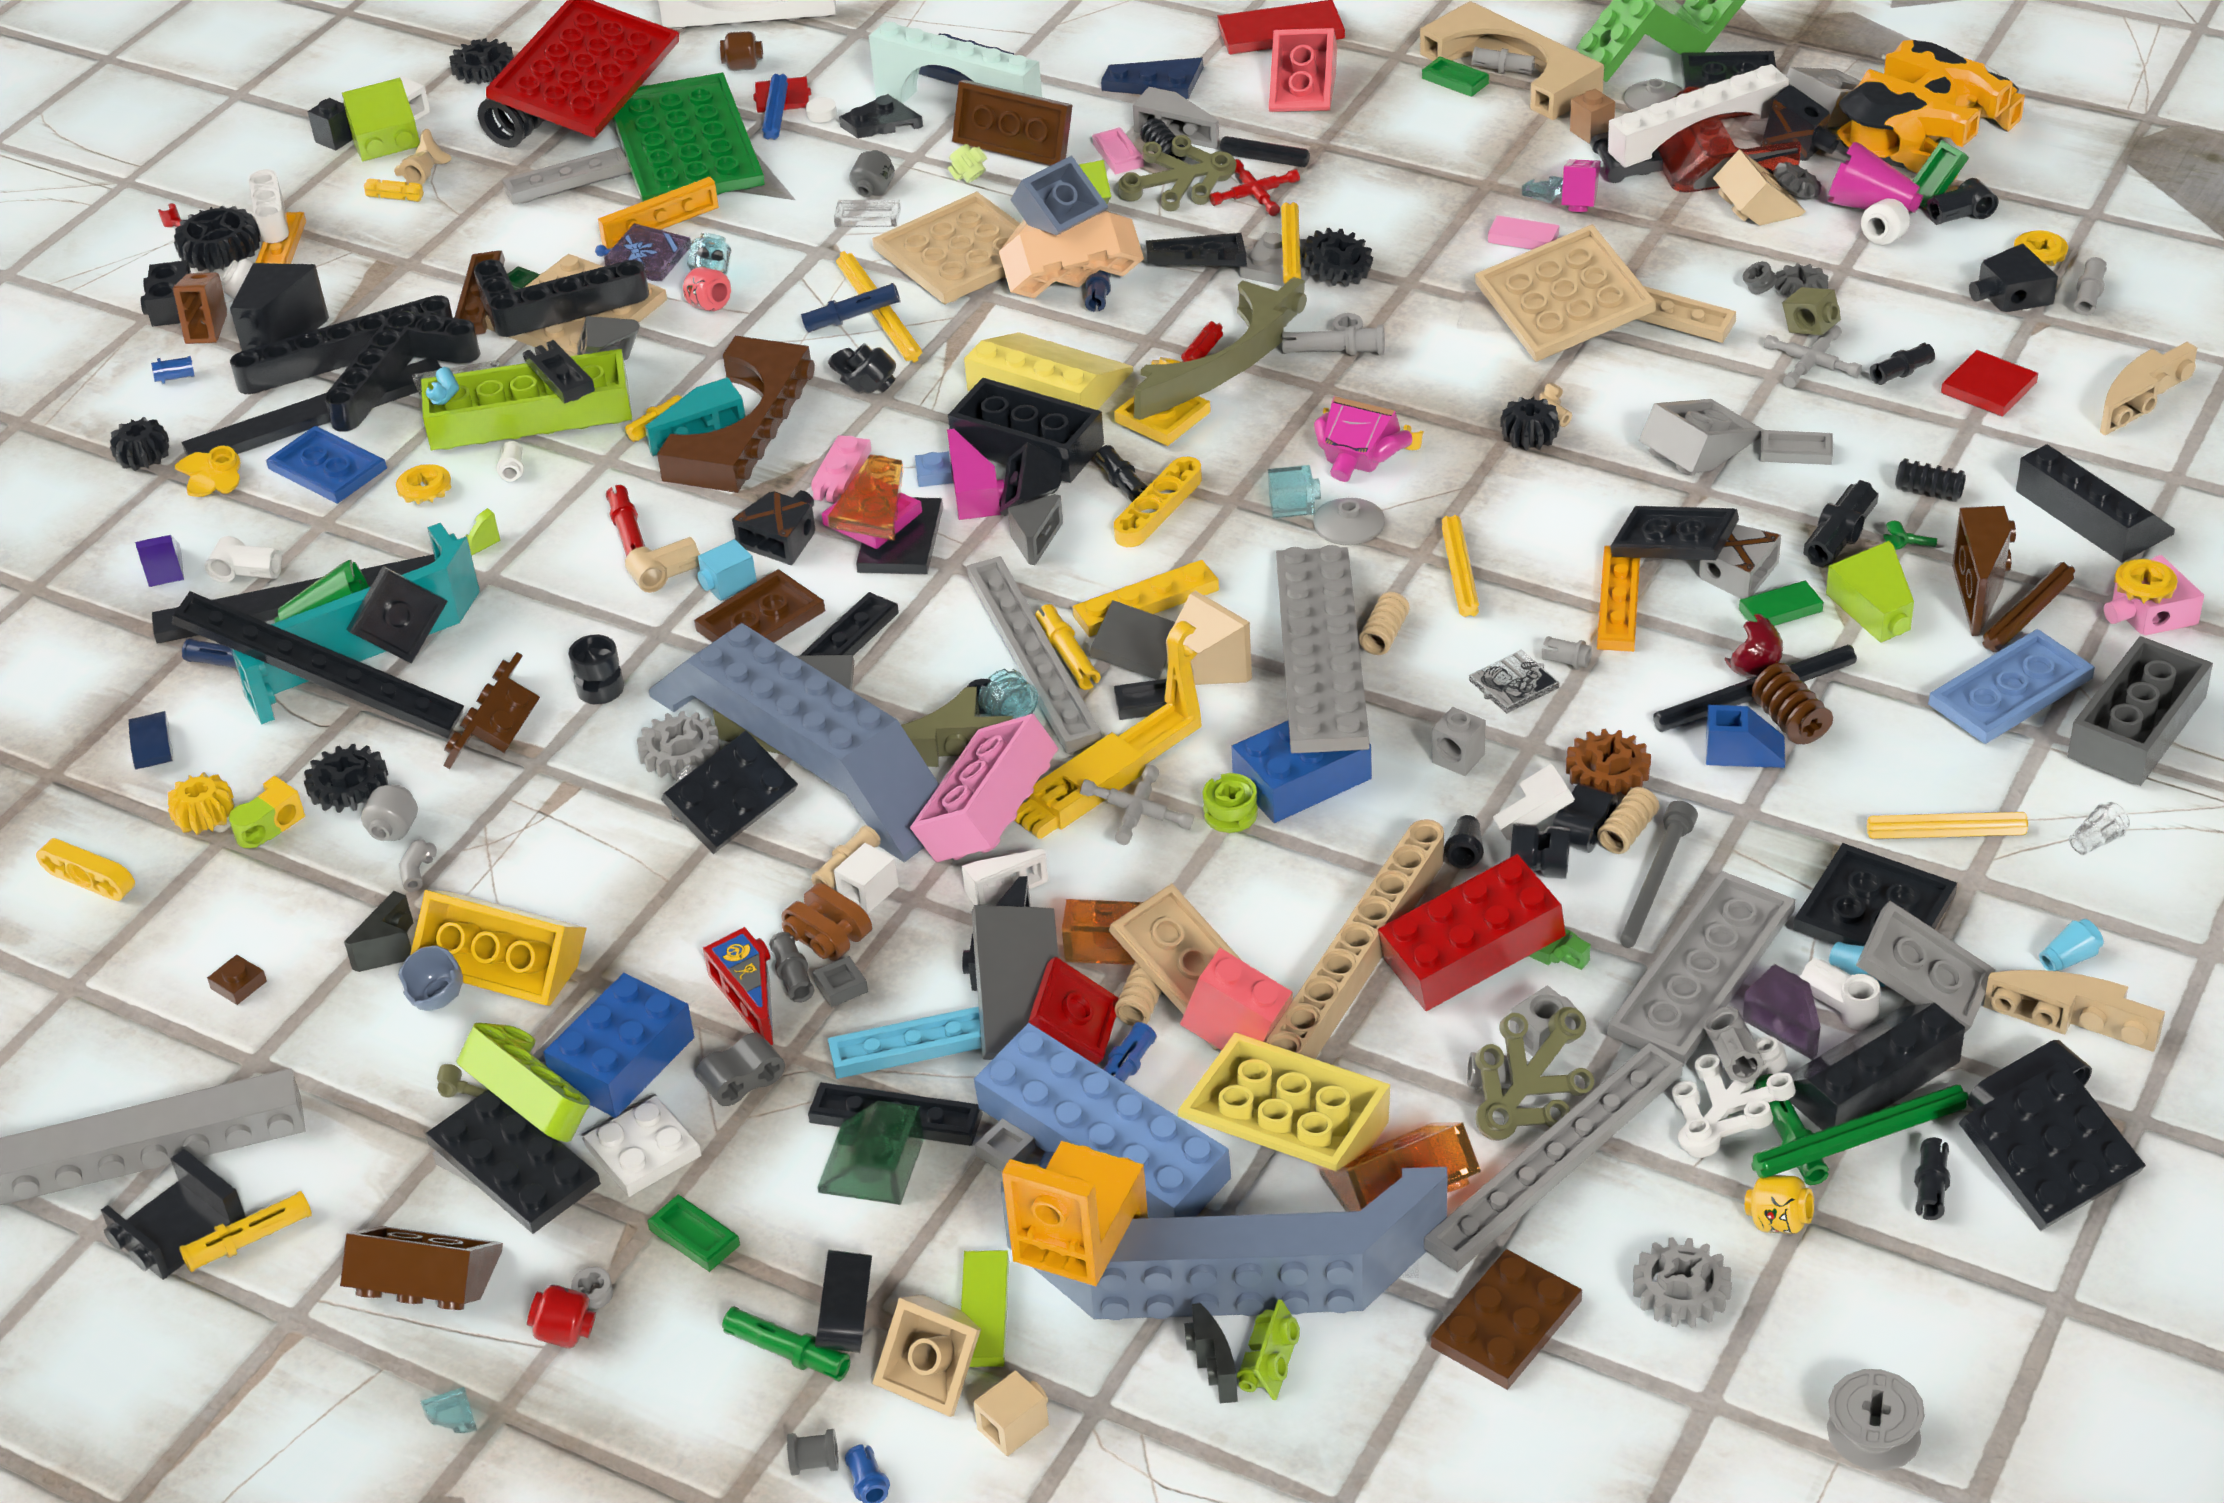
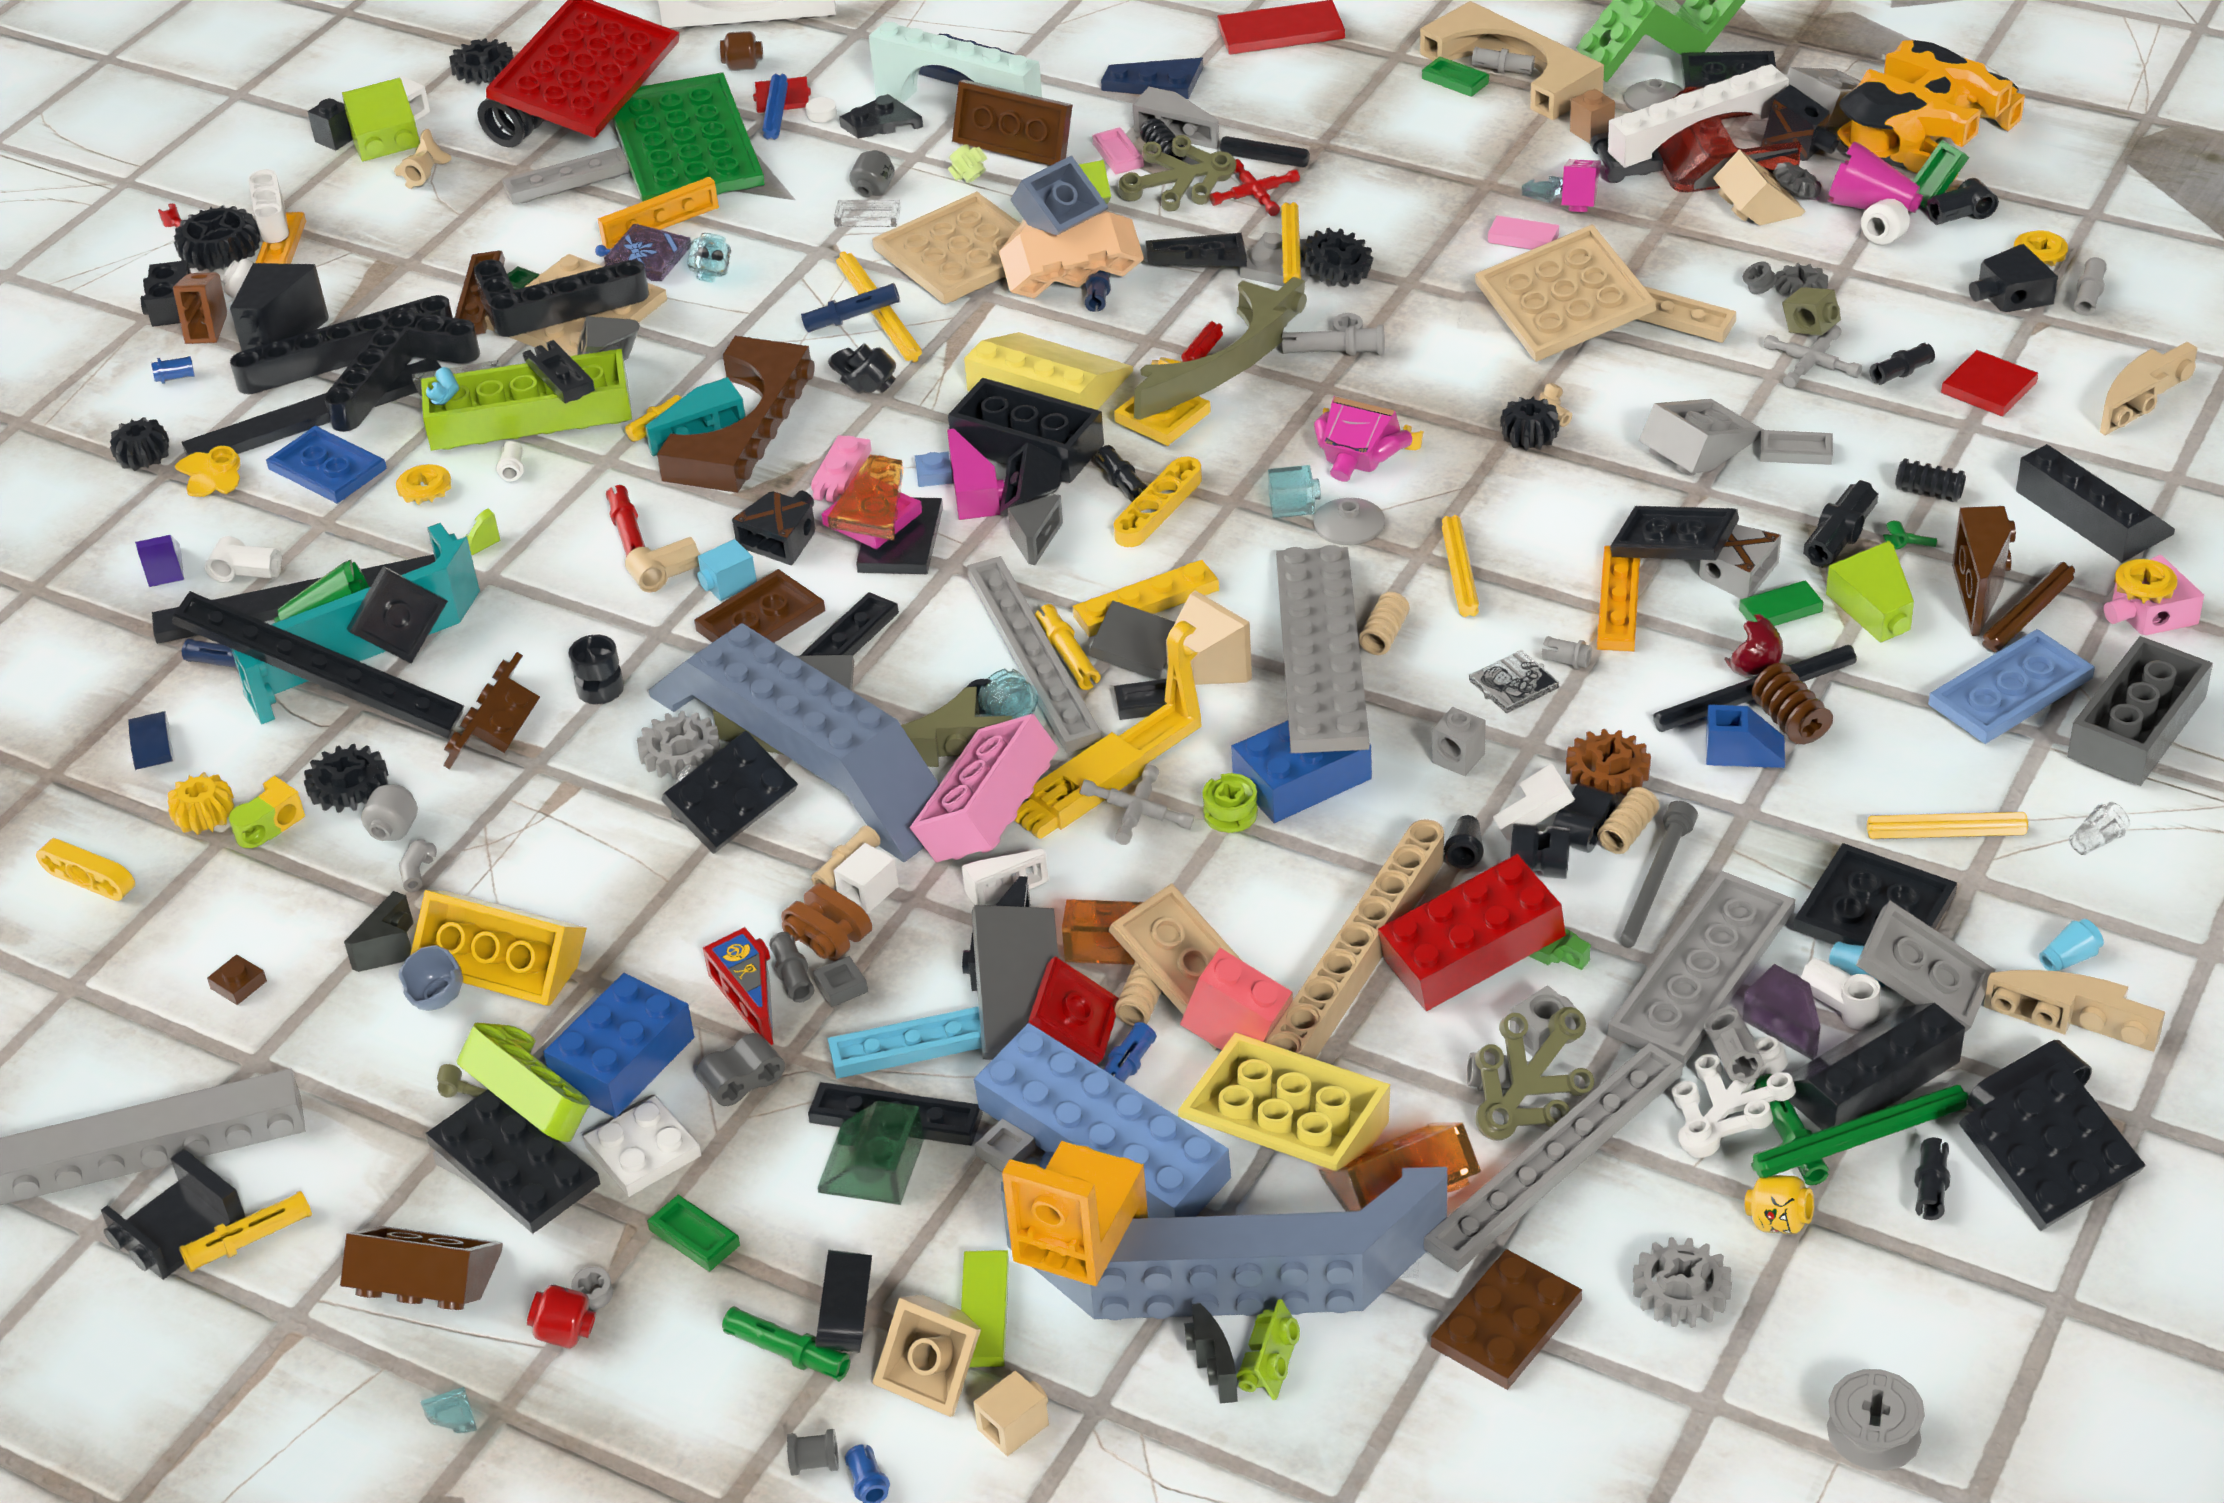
(393, 189): yellow axle -> none
(707, 289): coral head -> none
(1303, 70): coral slope -> none

